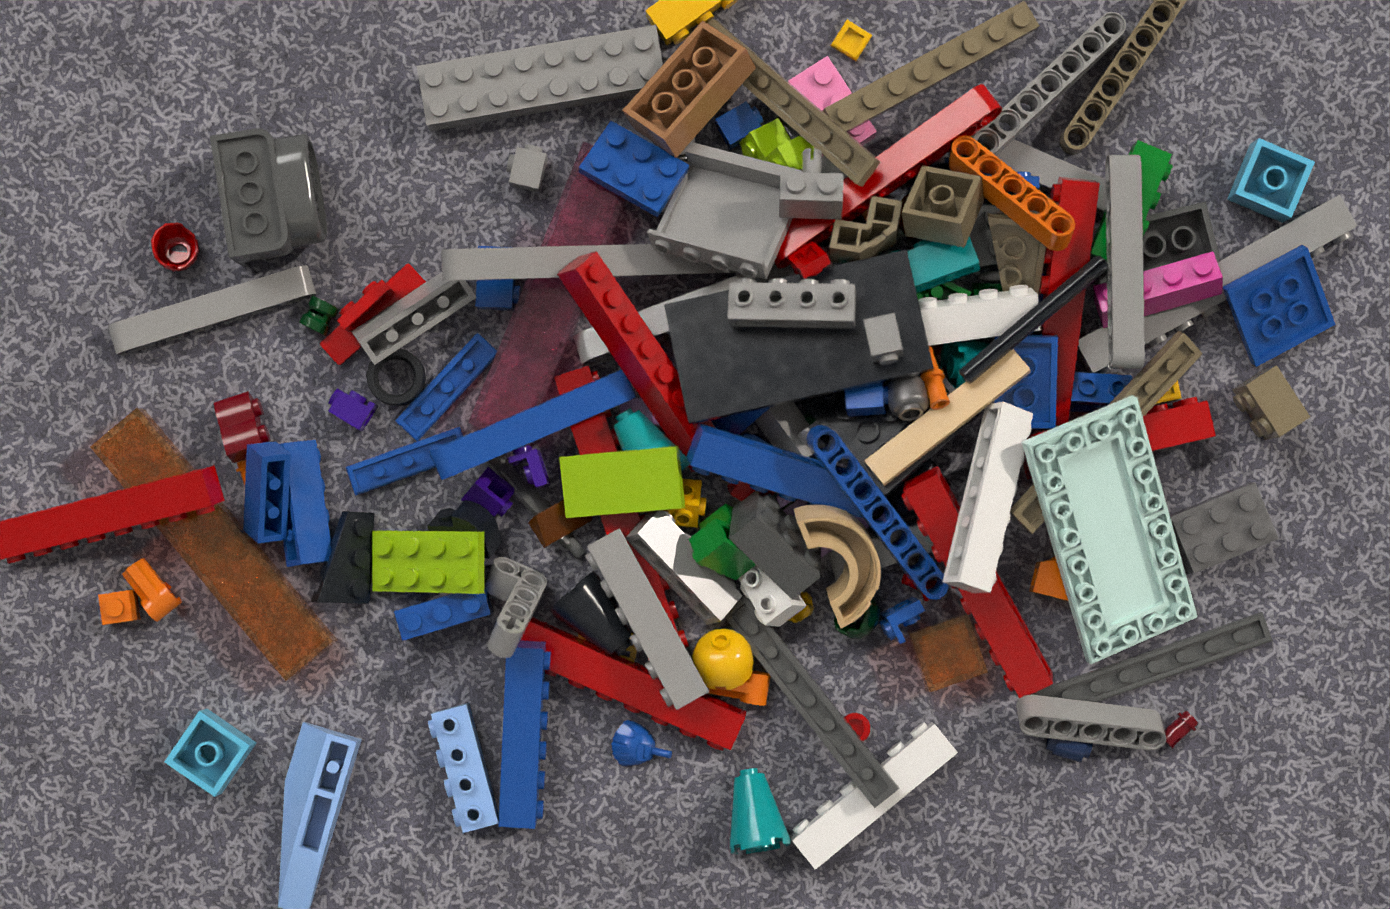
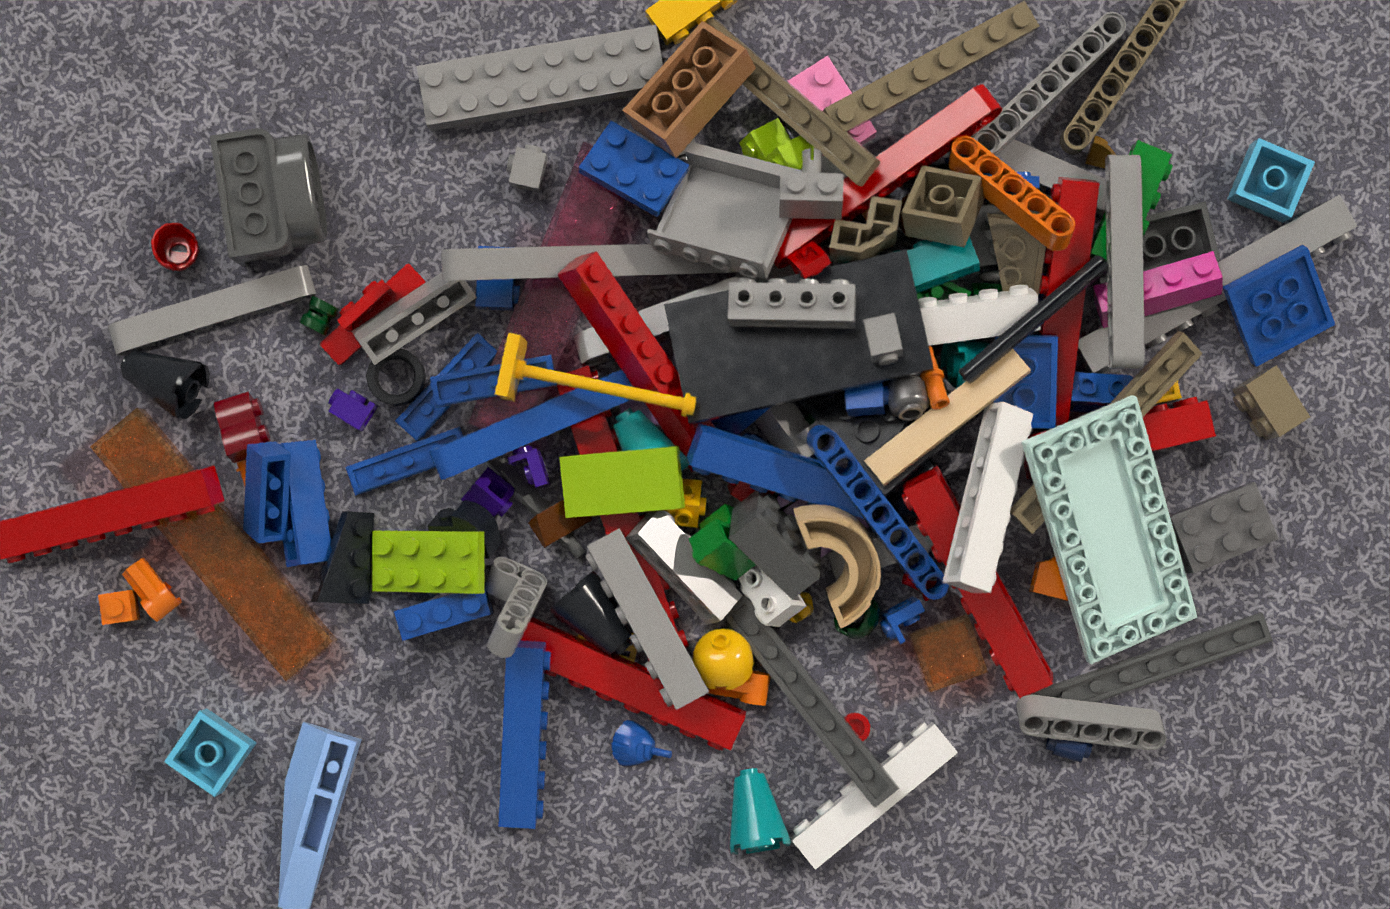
(167, 380): none -> black cone
(465, 768): light blue brick -> none
(481, 383): none -> blue tile
(515, 368): none -> yellow tile
(738, 123): blue brick -> none
(851, 40): yellow tile -> none
(1098, 152): none -> pearl gold tile
(1180, 728): dark red pin -> none

